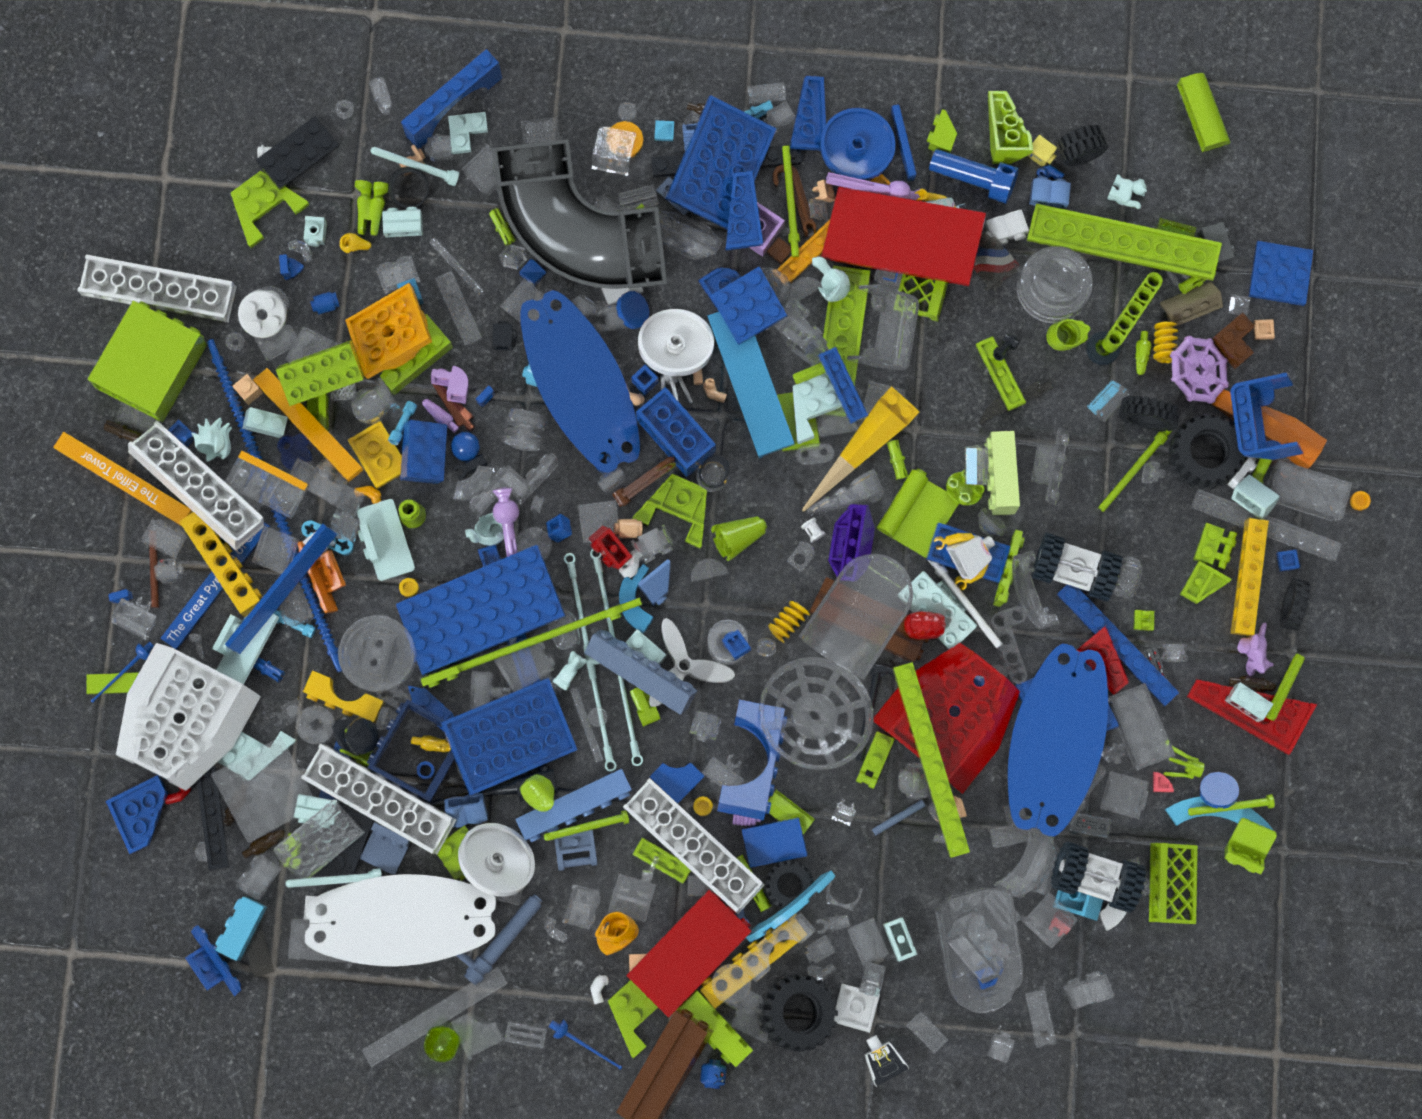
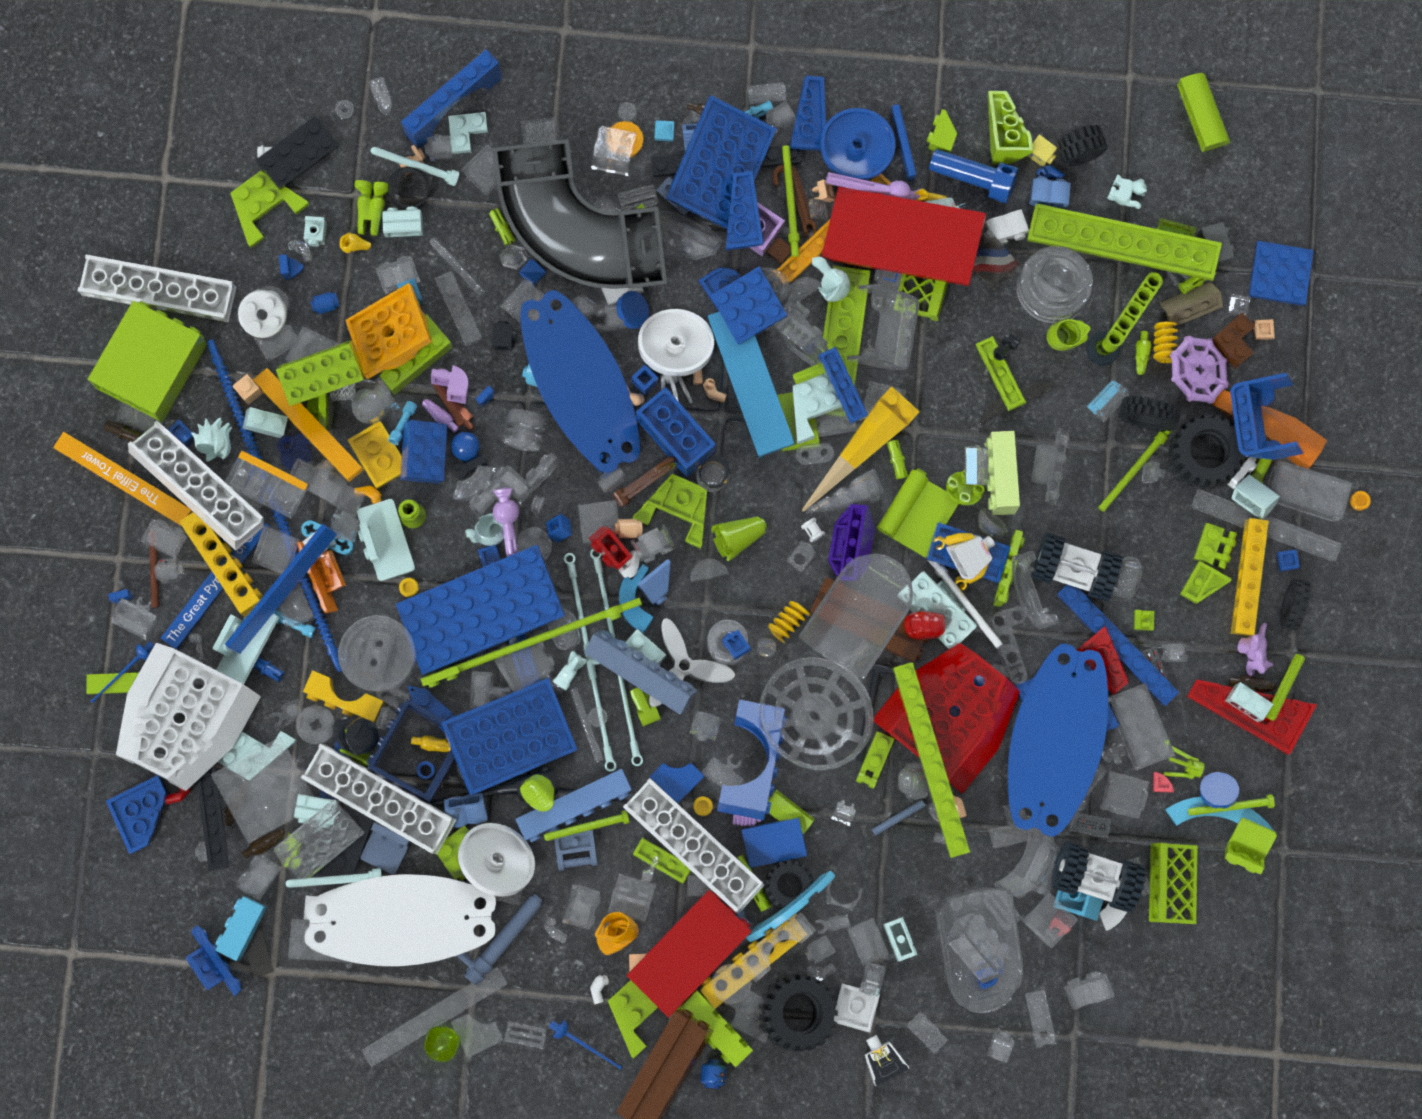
(232, 336): clear plate -> none

